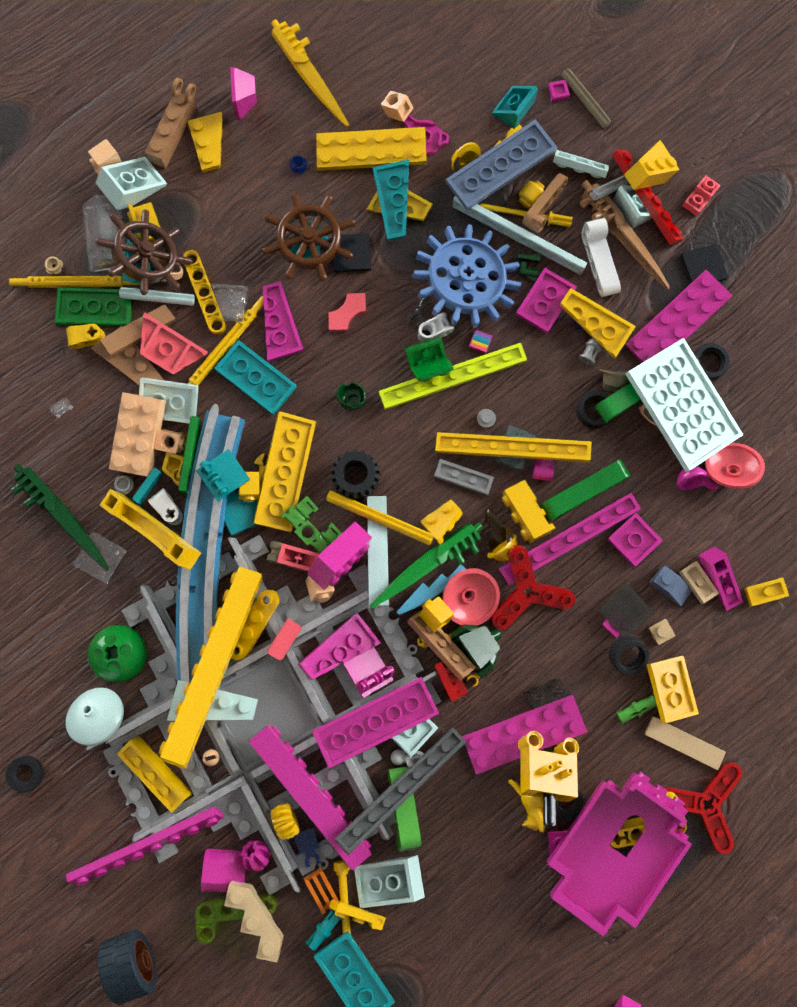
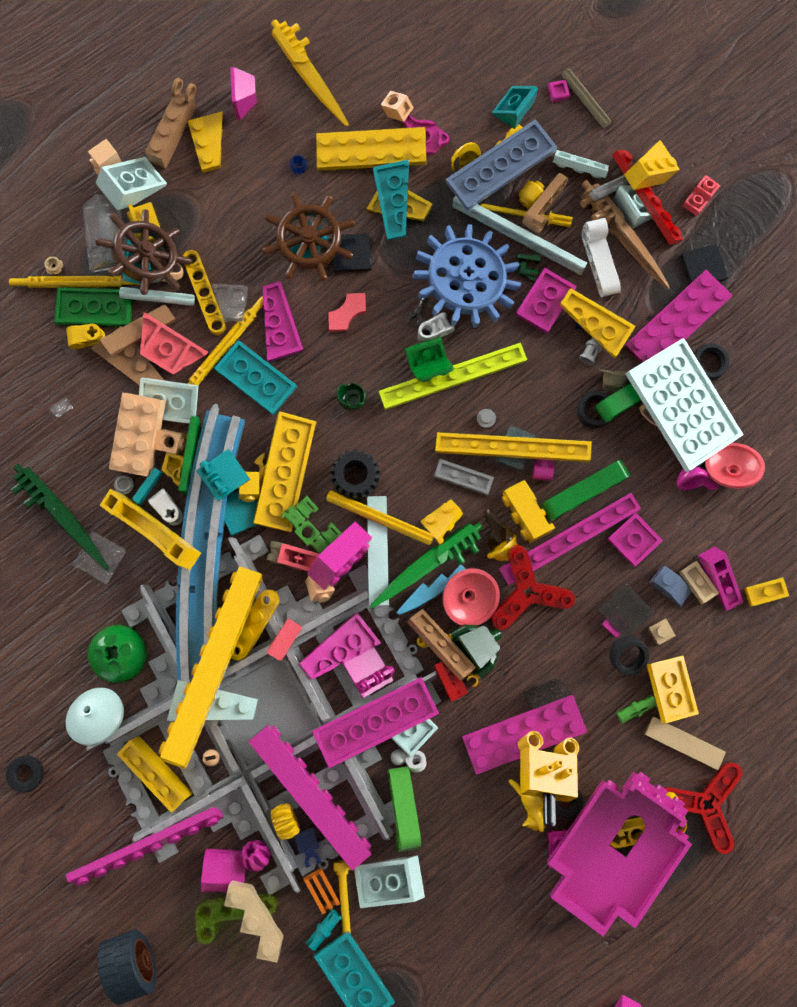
(359, 915): yellow hinge -> none
(399, 791): dark grey tile -> none
(436, 614): yellow brick -> none
(480, 341): tile -> none

